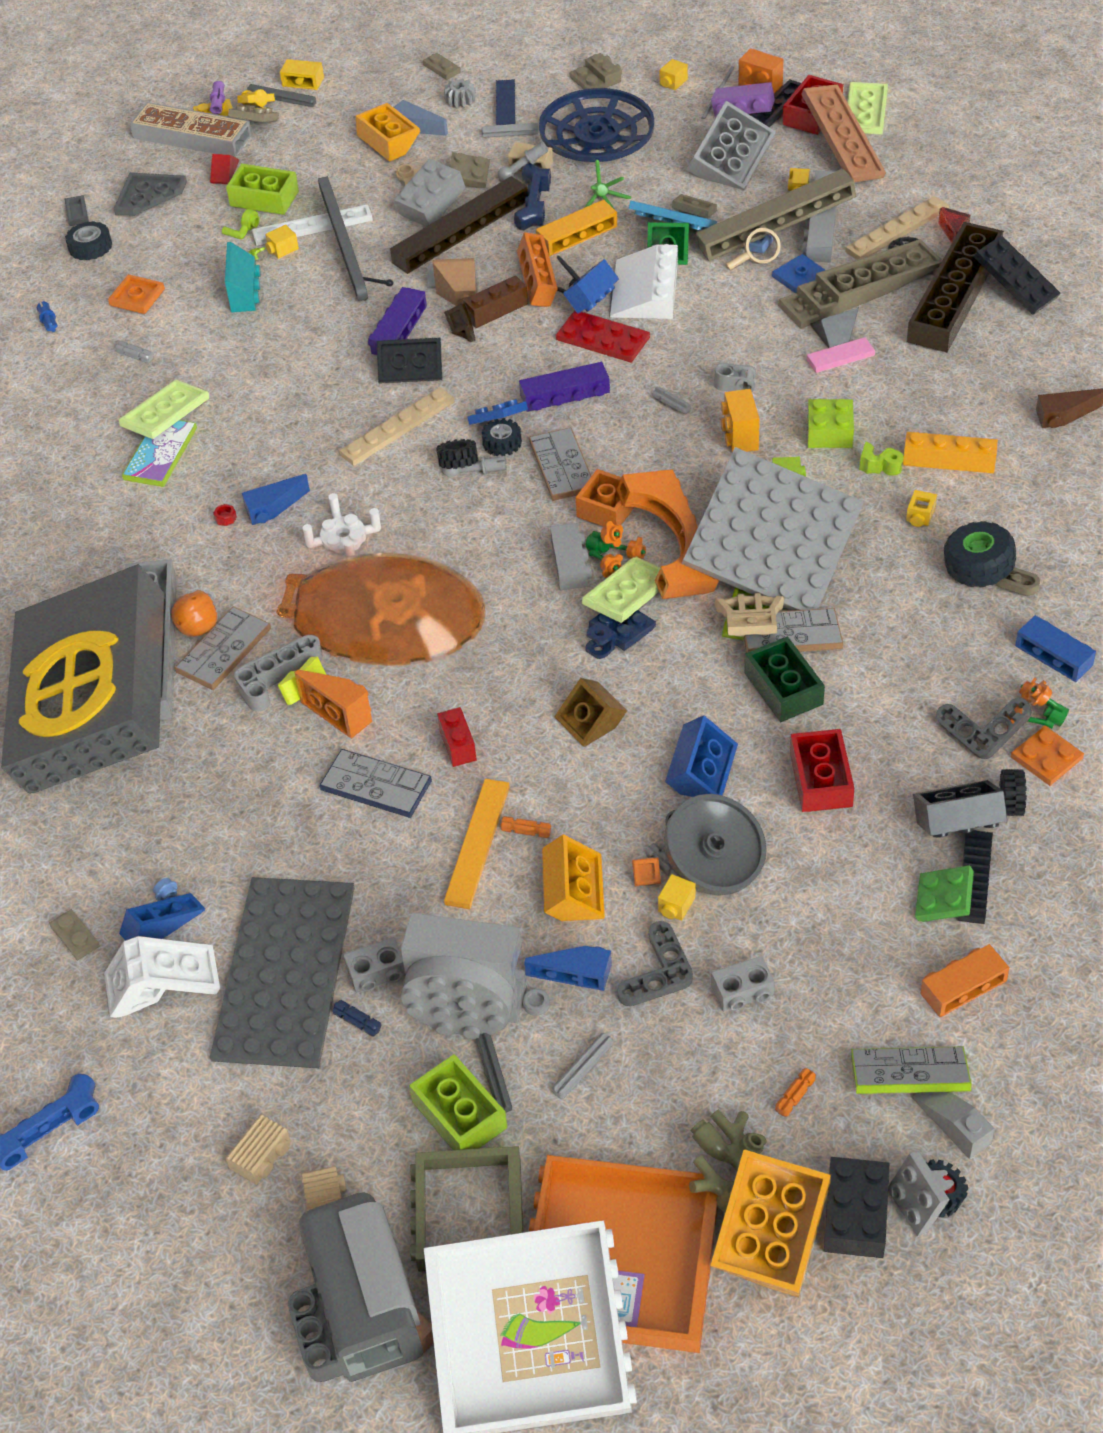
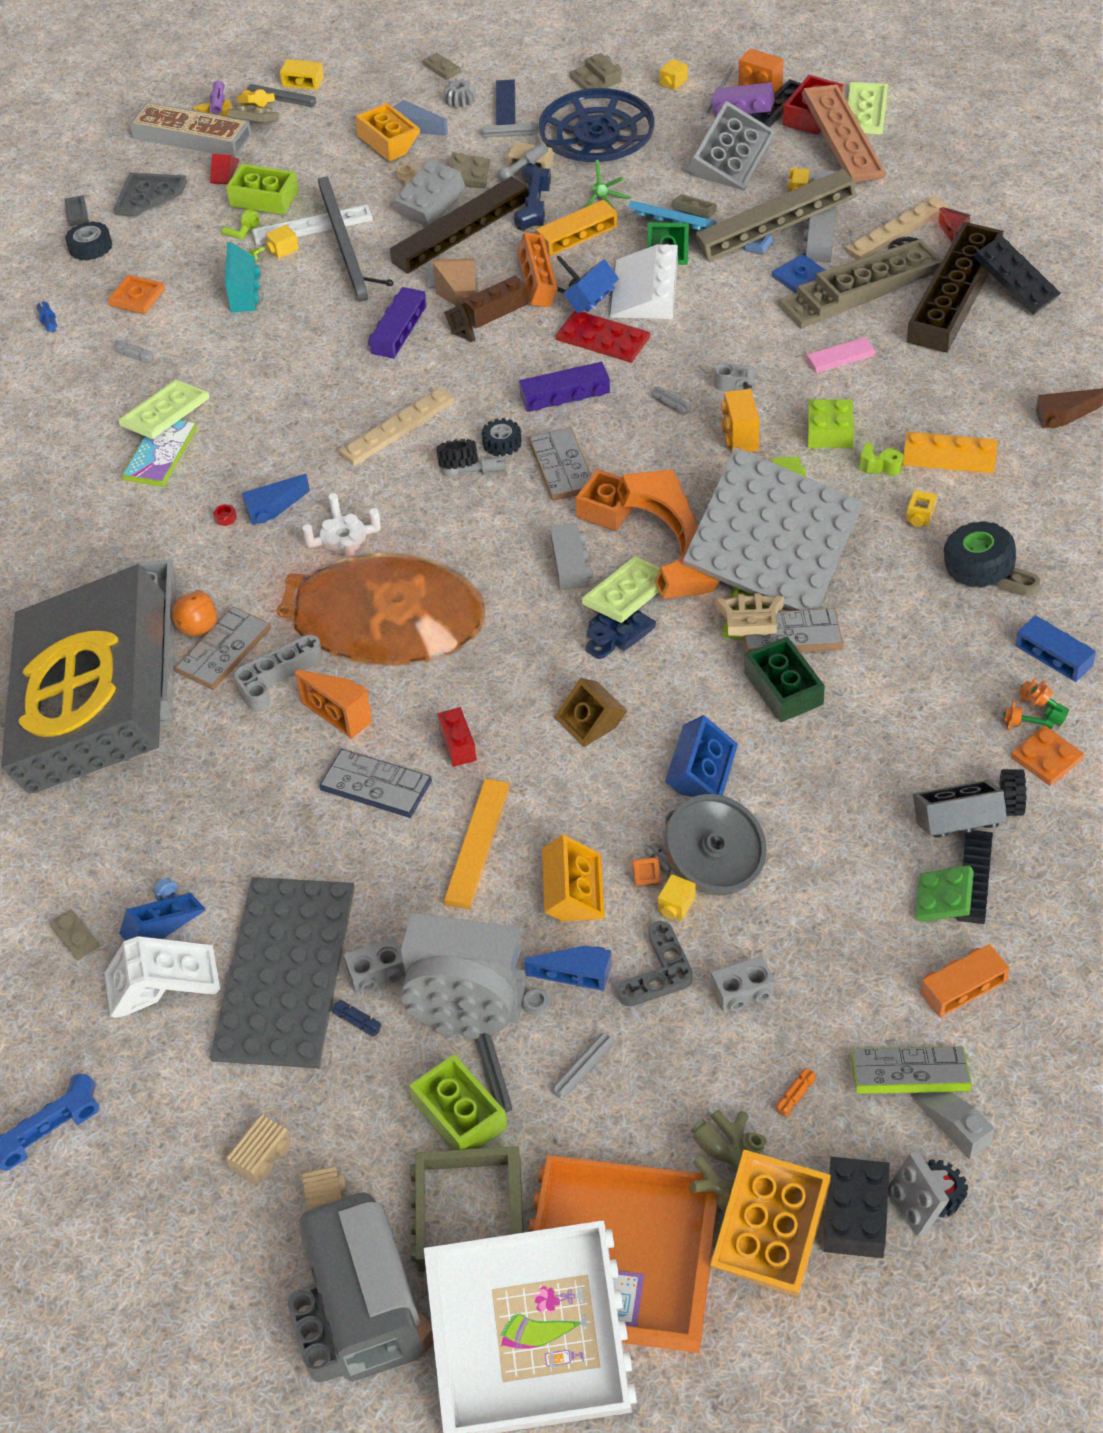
(288, 685): neon yellow slope -> none
(409, 360): black tile -> none
(499, 411): blue plate -> none
(526, 827): orange axle -> none
(608, 538): orange plant -> none
(747, 254): tan piece -> none
(821, 770): red brick -> none
(836, 328): slope -> none
(987, 734): dark grey beam -> none

